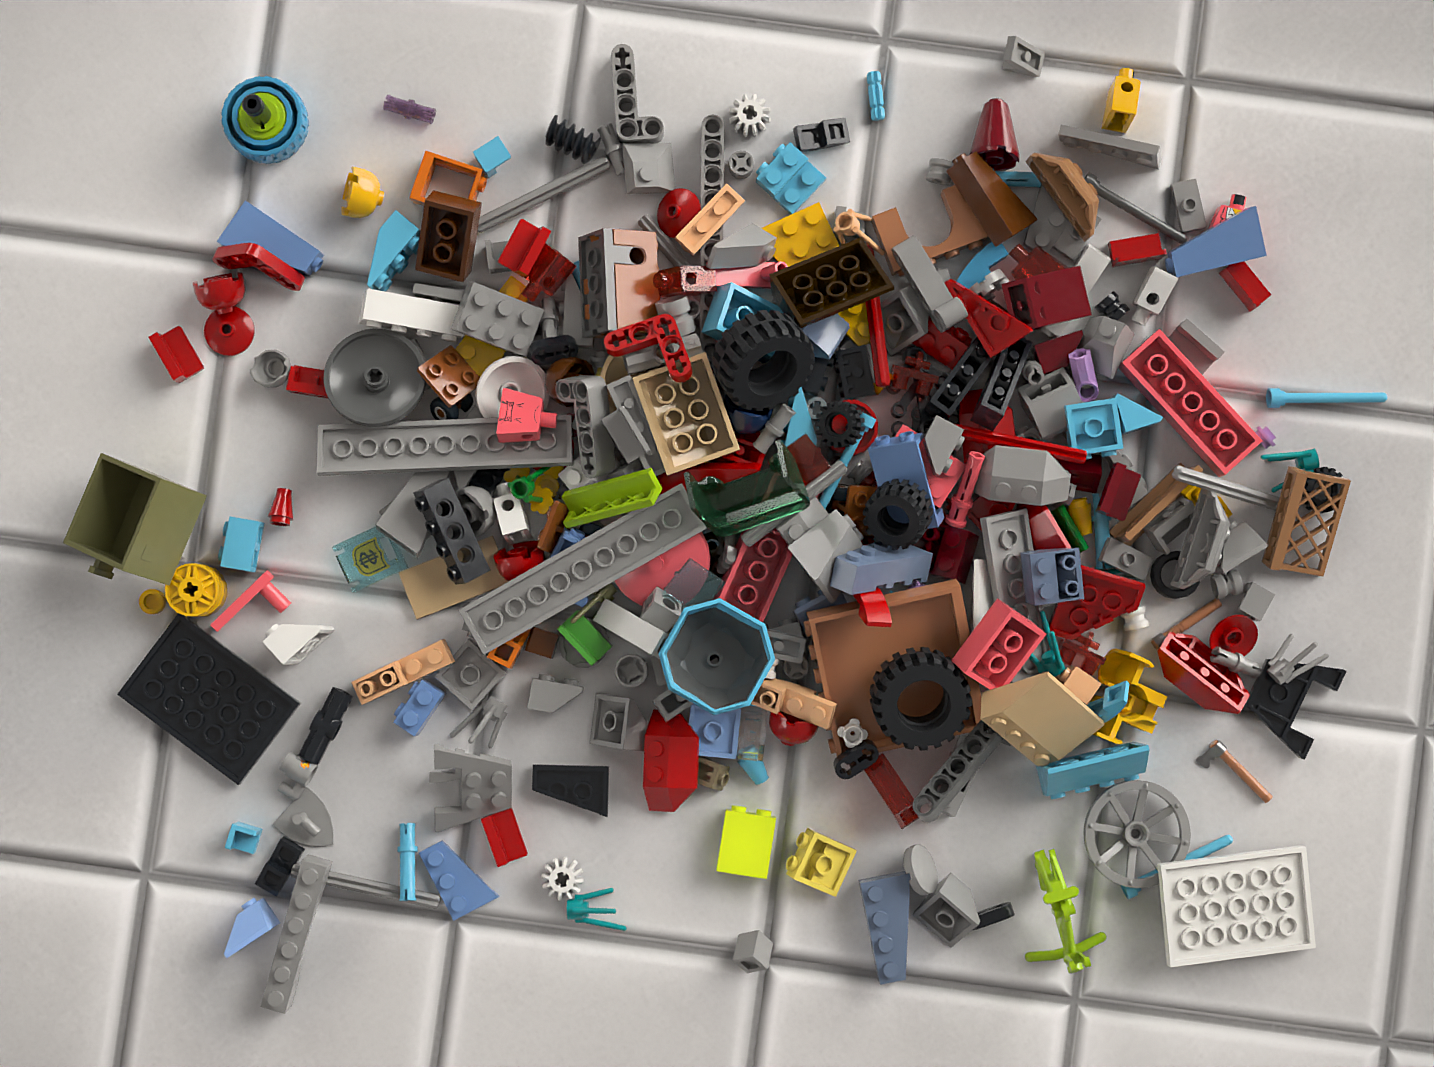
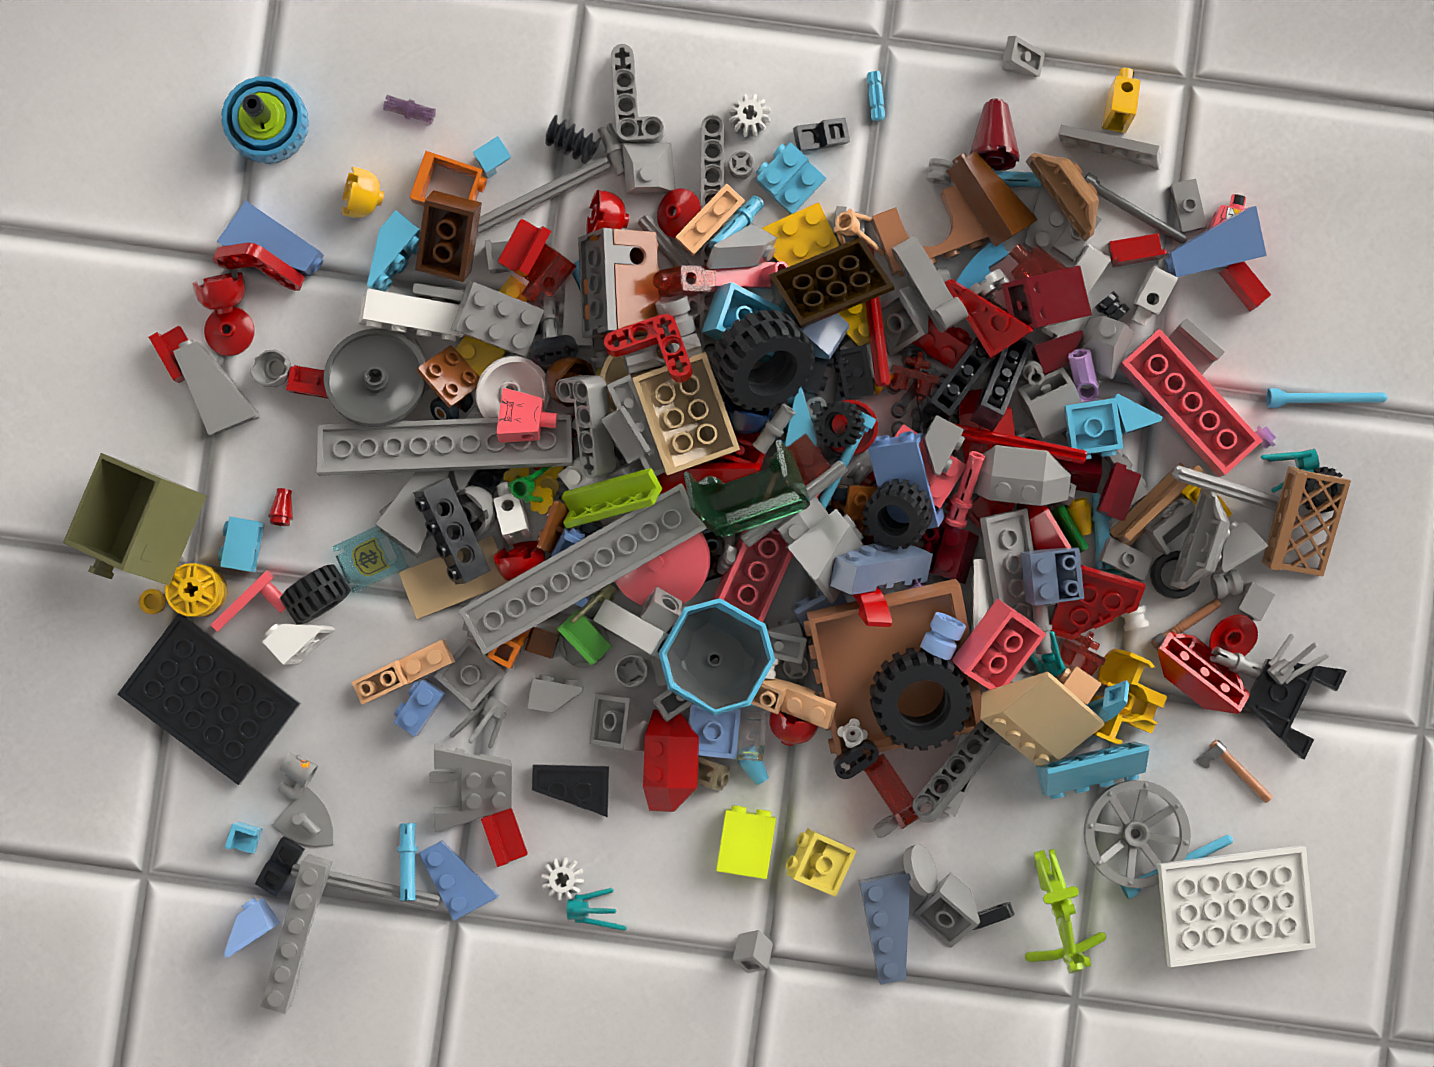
(213, 391): none -> light grey slope
(315, 594): none -> black tyre
(325, 725): black piece -> none
(607, 212): none -> red cylinder
(694, 584): clear light blue piece -> none
(742, 218): none -> medium azure pin
(885, 826): none -> light grey tile
(942, 638): none -> light blue wheel
(1041, 619): none -> light grey pin

